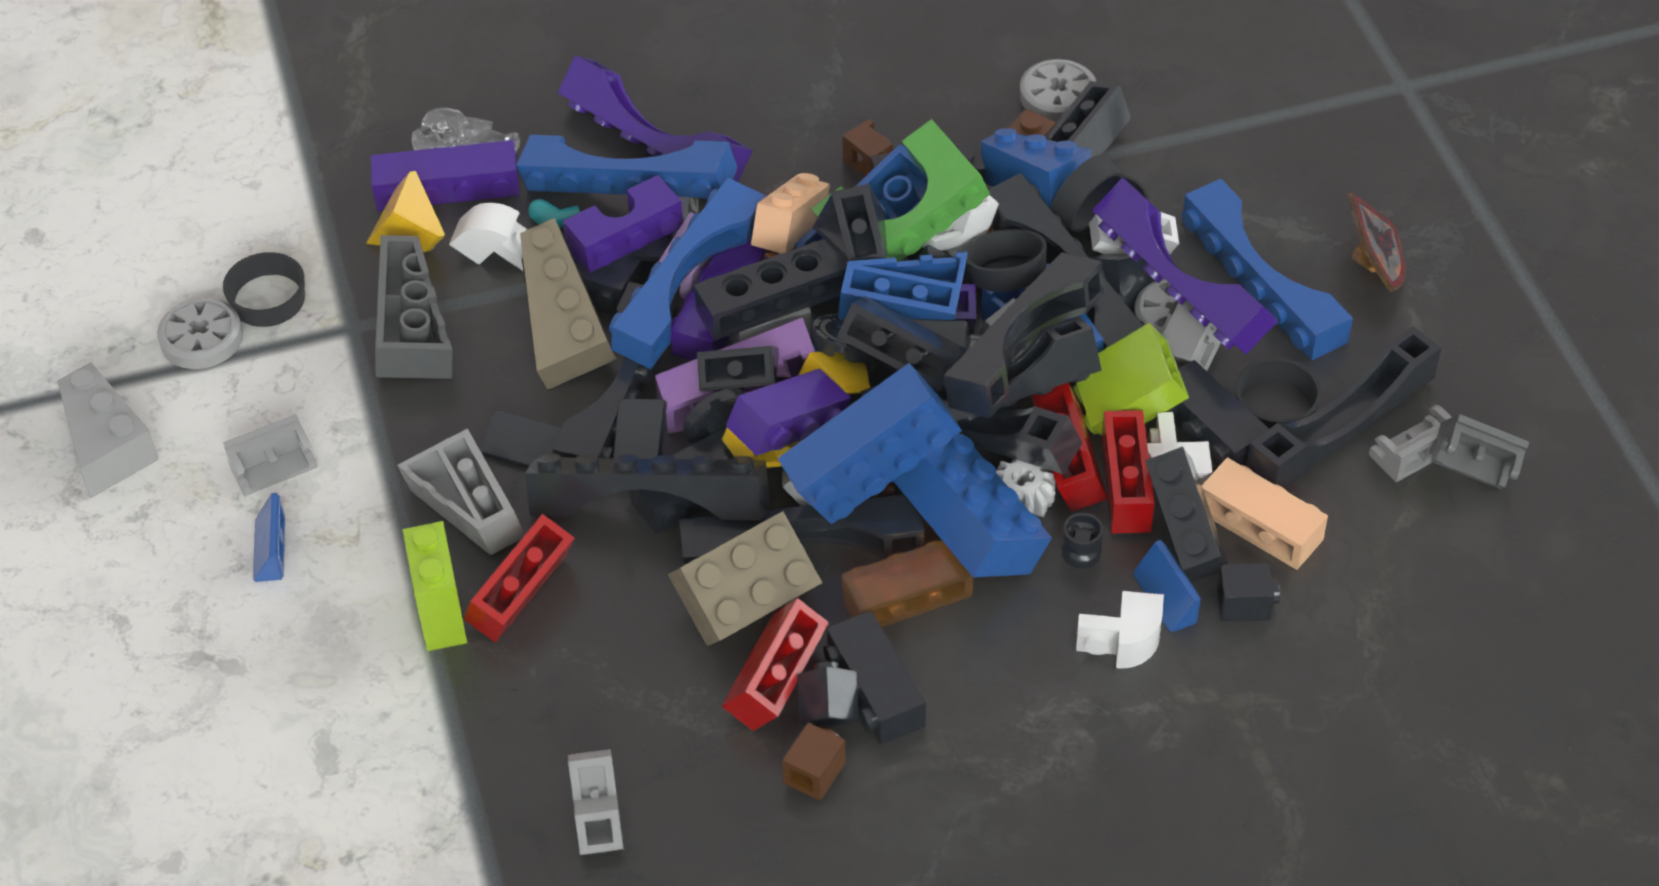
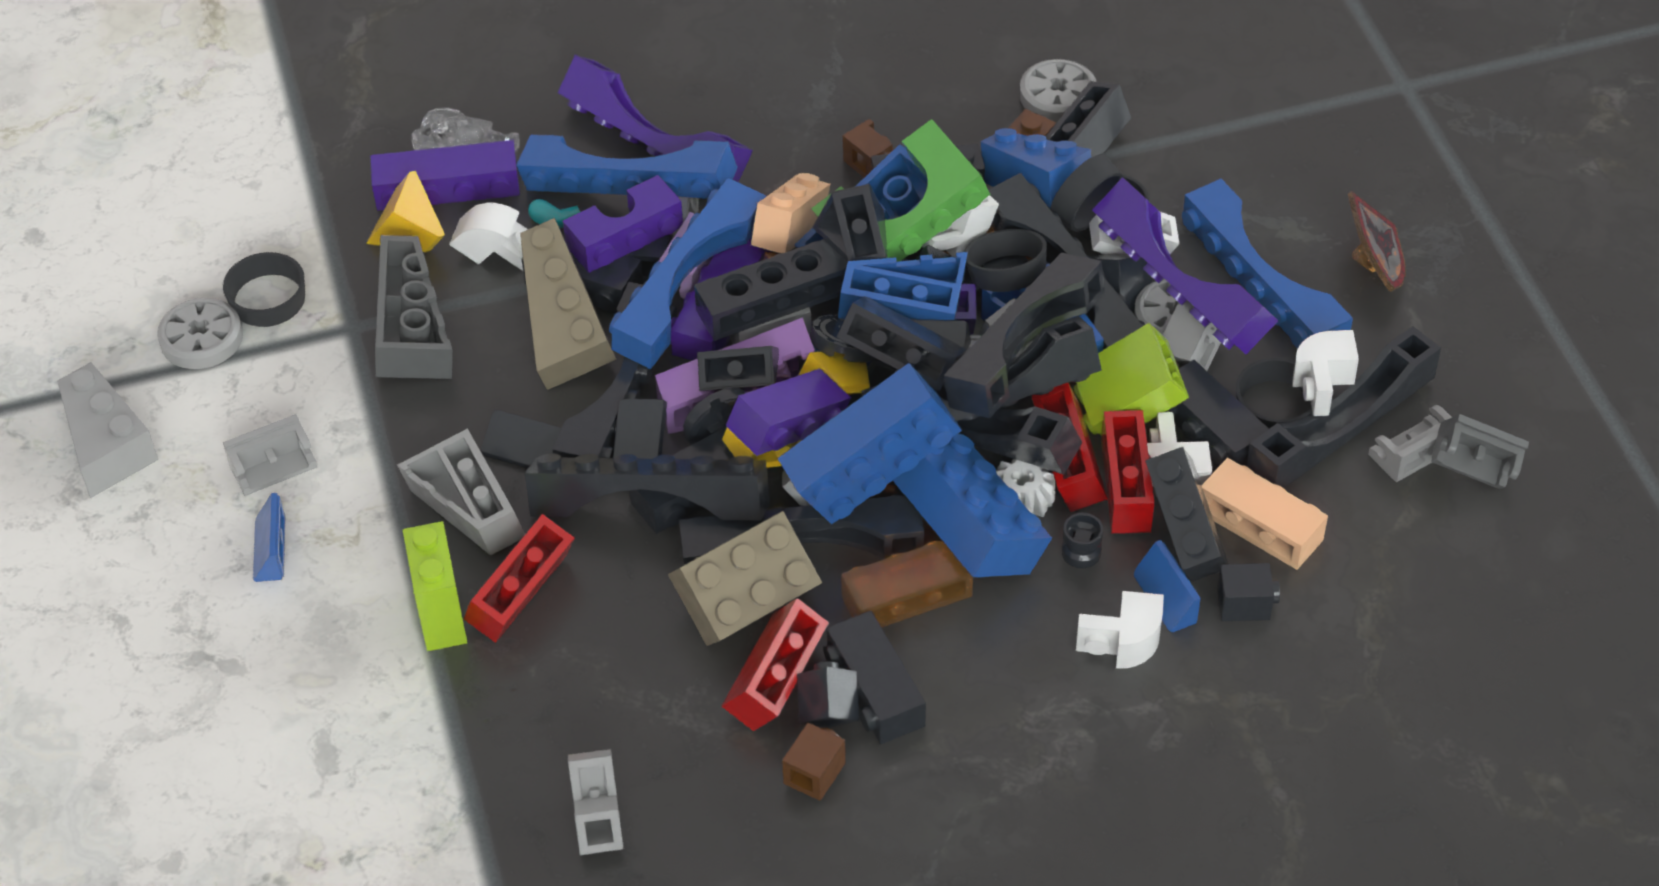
(1325, 361): none -> white brick

